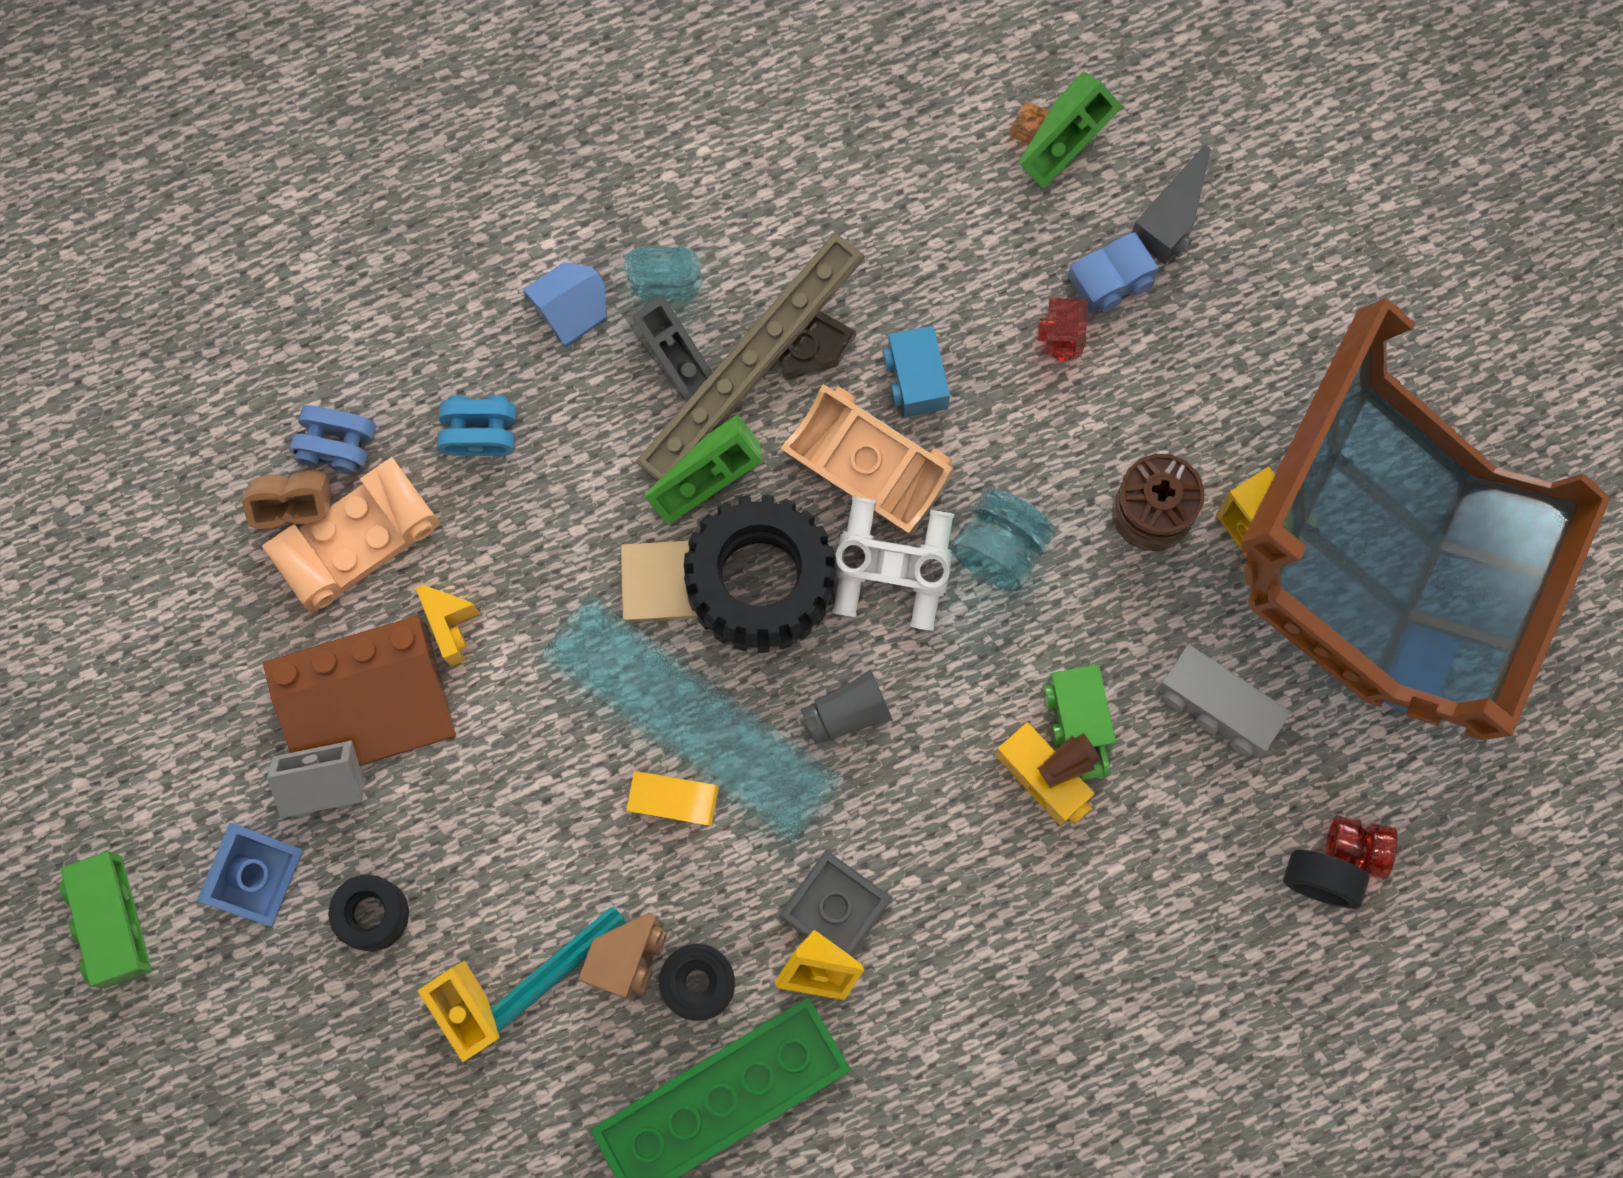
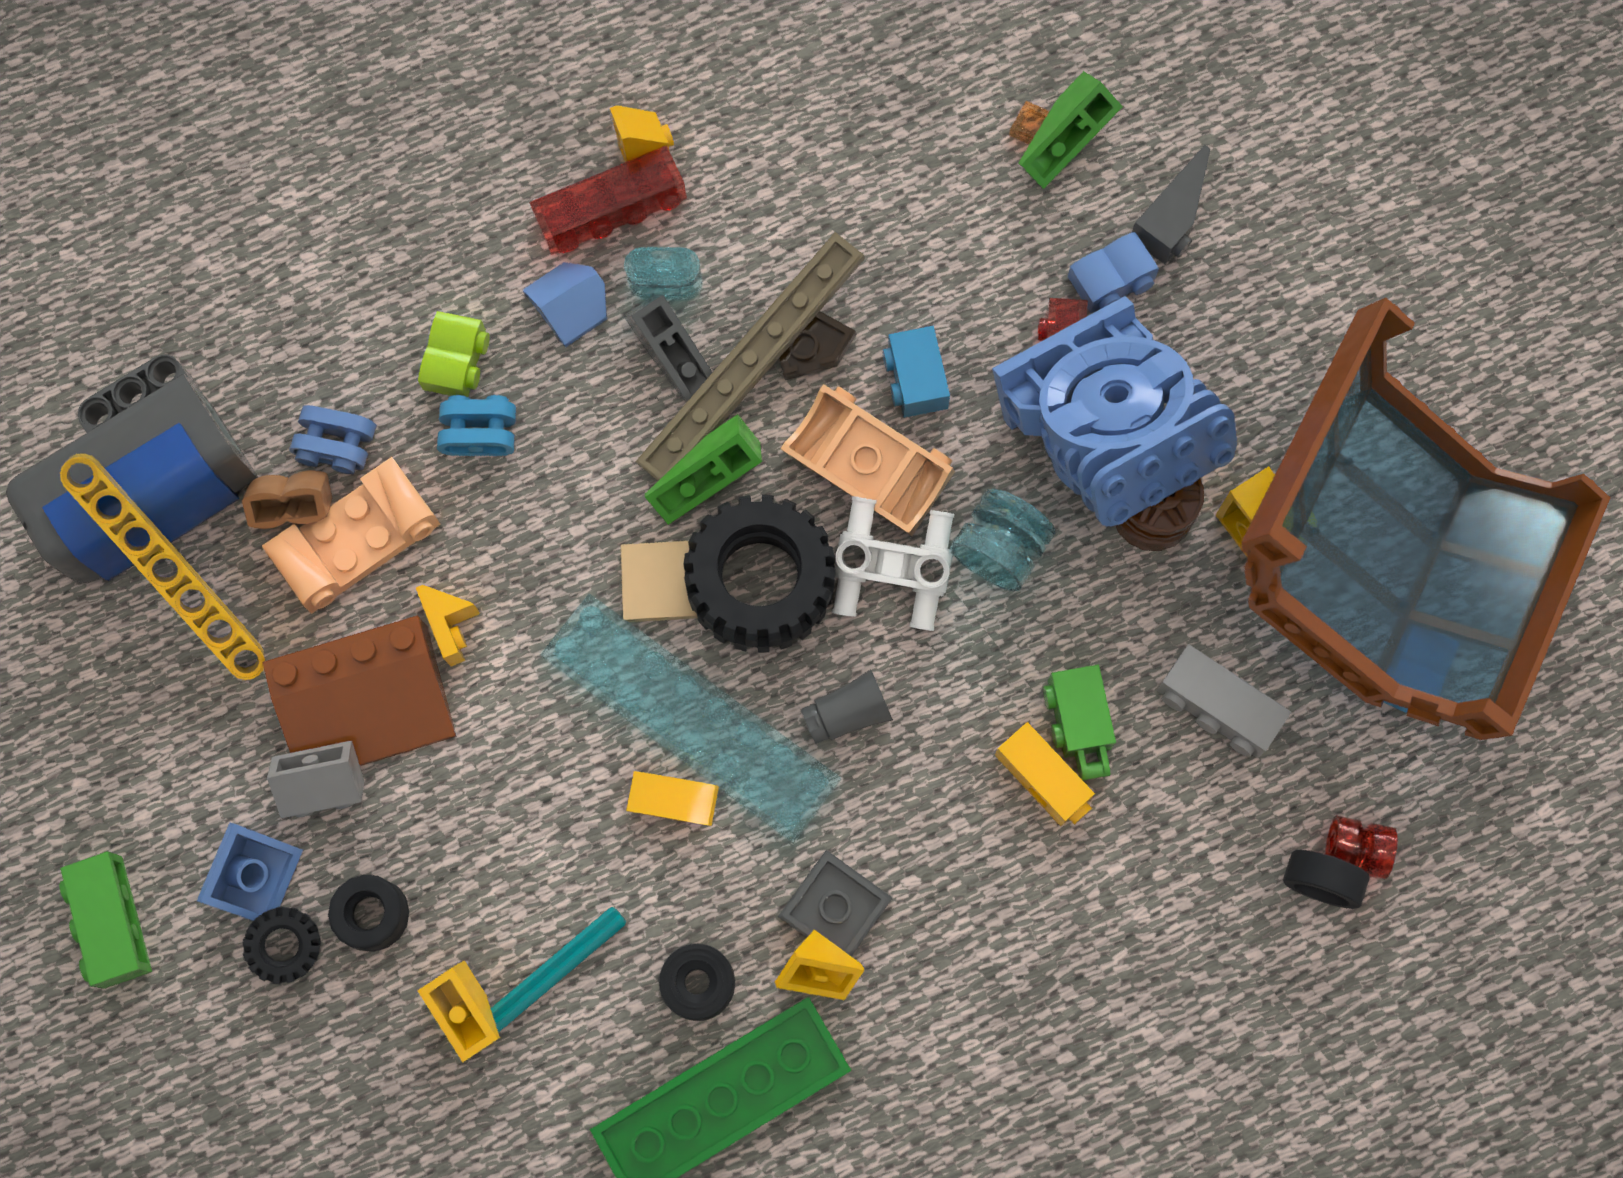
(159, 548): none -> yellow beam
(161, 450): none -> piece
(281, 971): none -> black tyre
(453, 355): none -> lime brick
(609, 201): none -> clear red brick
(621, 957): medium nougat slope -> none
(639, 132): none -> yellow slope
(1069, 761): reddish brown cone -> none
(1100, 412): none -> medium blue brick

